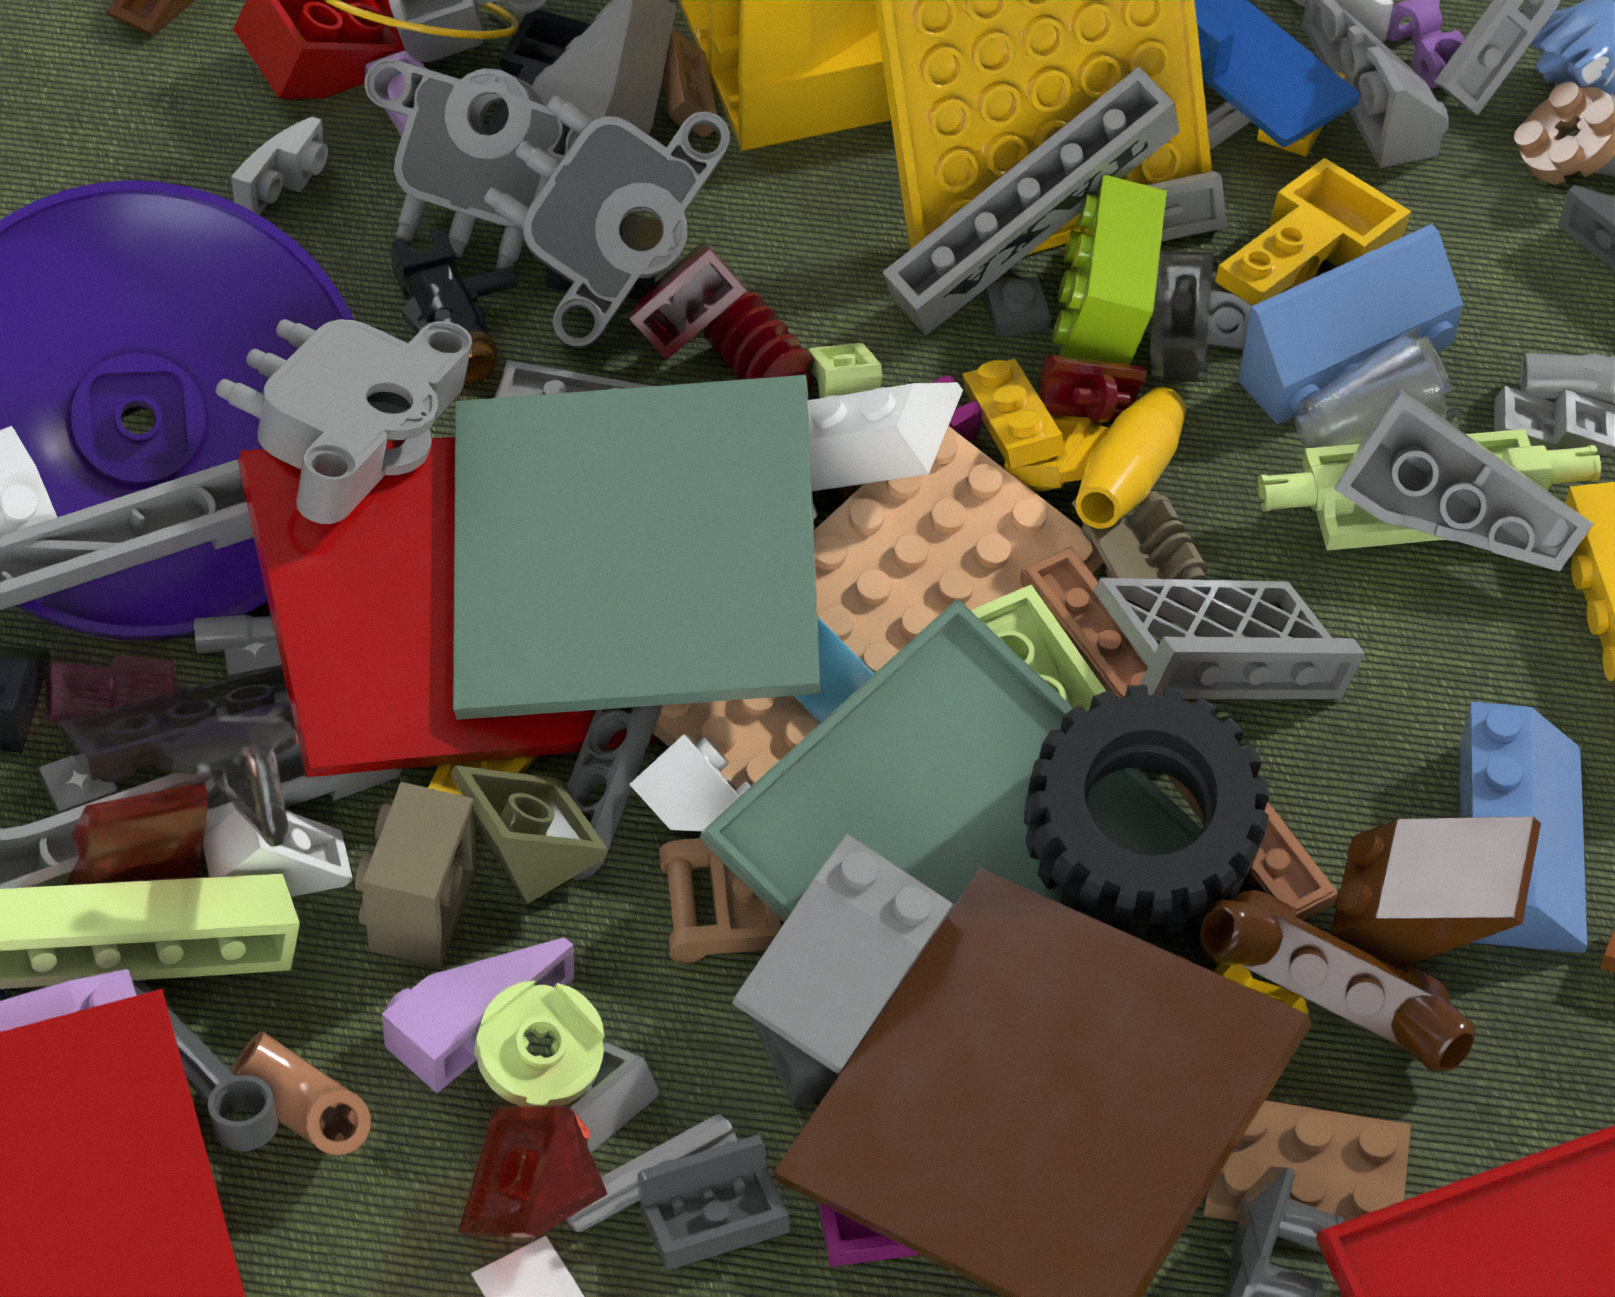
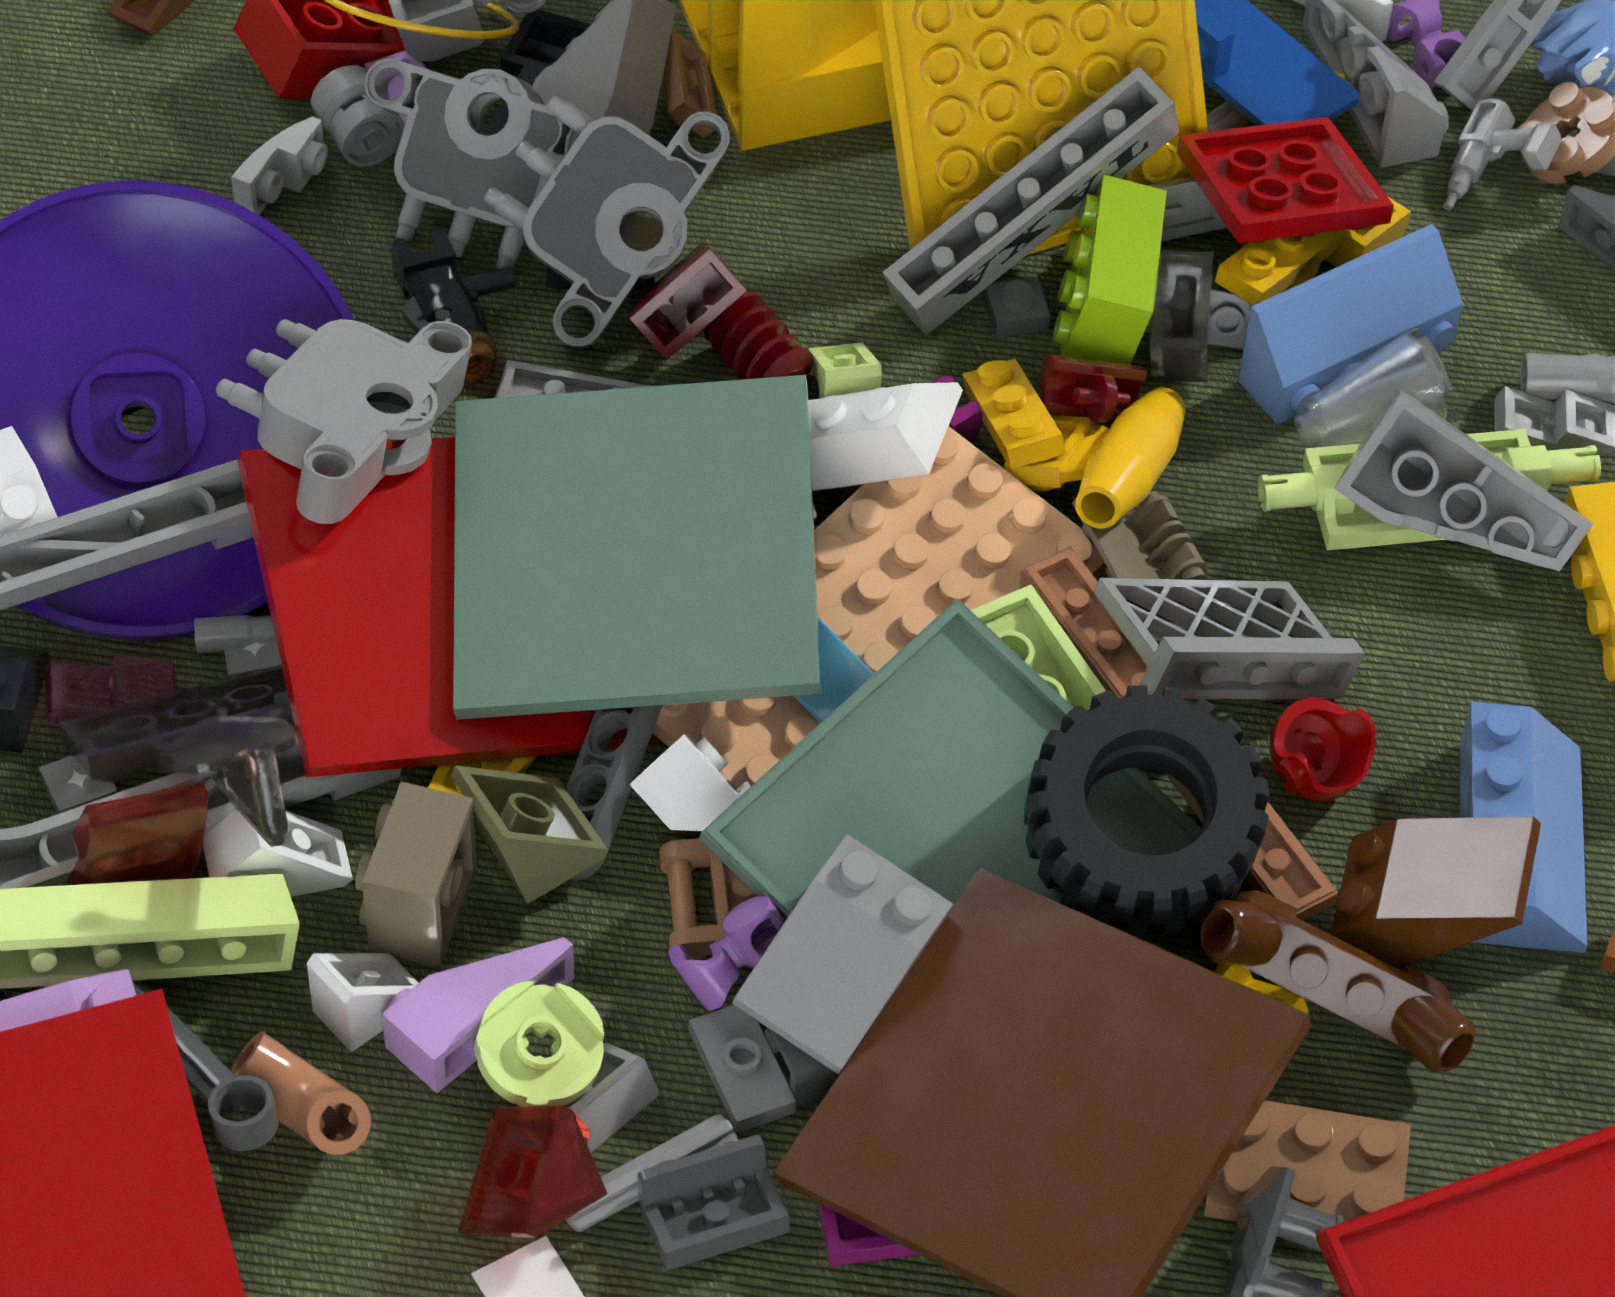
(353, 992): none -> white slope
(356, 124): none -> light grey wheel
(742, 1067): none -> light grey plate
(747, 936): none -> medium lavender leg
(1284, 180): none -> red plate
(1321, 748): none -> red cap
(1488, 136): none -> light grey piece

